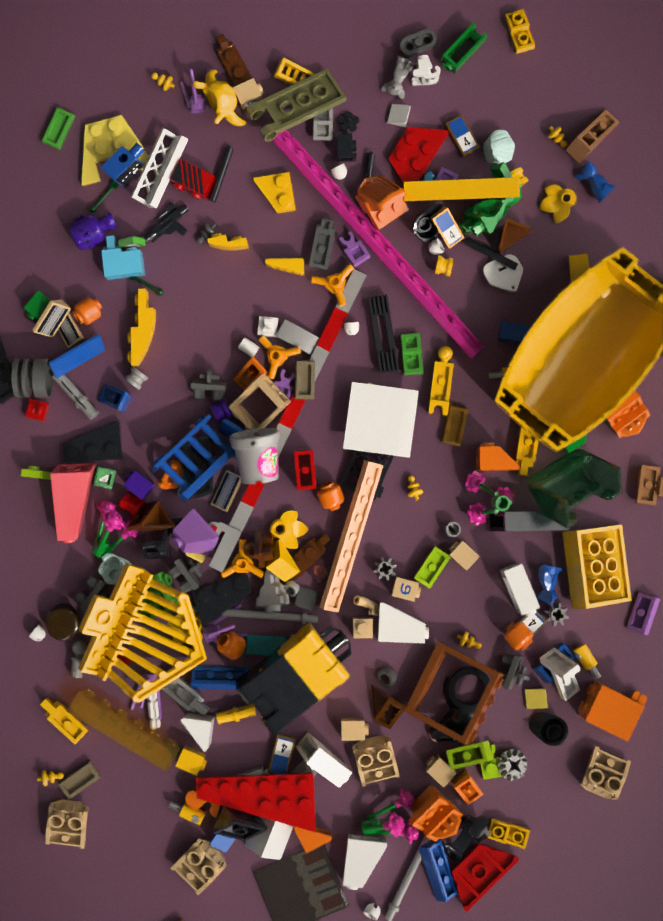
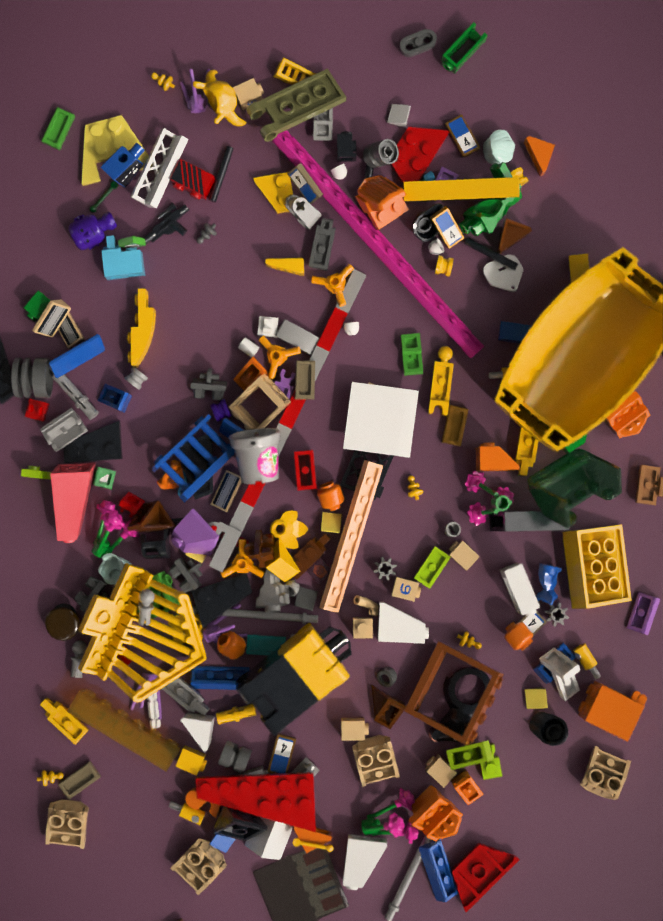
(37, 634): white hinge -> none
(63, 429): none -> light grey hinge
(87, 310): orange head -> none
(138, 484): dark purple brick -> none
(146, 597): none -> light grey pin
(159, 292): dark green hinge -> none
(221, 242): yellow slope -> none
(232, 61): reddish brown hinge -> none
(234, 757): none -> dark grey wheel
(296, 842): none -> yellow hinge
(303, 211): none -> light grey piece
(305, 183): none -> tile
(323, 760): white slope -> none
(331, 522): none -> light yellow slope
(348, 121): black plant -> none
(354, 250): medium lavender plate -> none
(372, 912): white hinge -> none
(380, 153): none -> dark grey wheel
(388, 360): black container -> none
(401, 71): light grey animal -> none
(423, 74): white piece -> none
(472, 828): black piece -> none
(504, 765): light grey gear -> none
(508, 833): yellow slope -> none
(514, 663): dark grey hips -> none
(519, 31): yellow slope -> none
(540, 153): none -> orange slope
(555, 204): yellow plate -> none
(558, 137): yellow hair -> none
(592, 136): medium nougat slope -> none
(598, 183): blue animal -> none

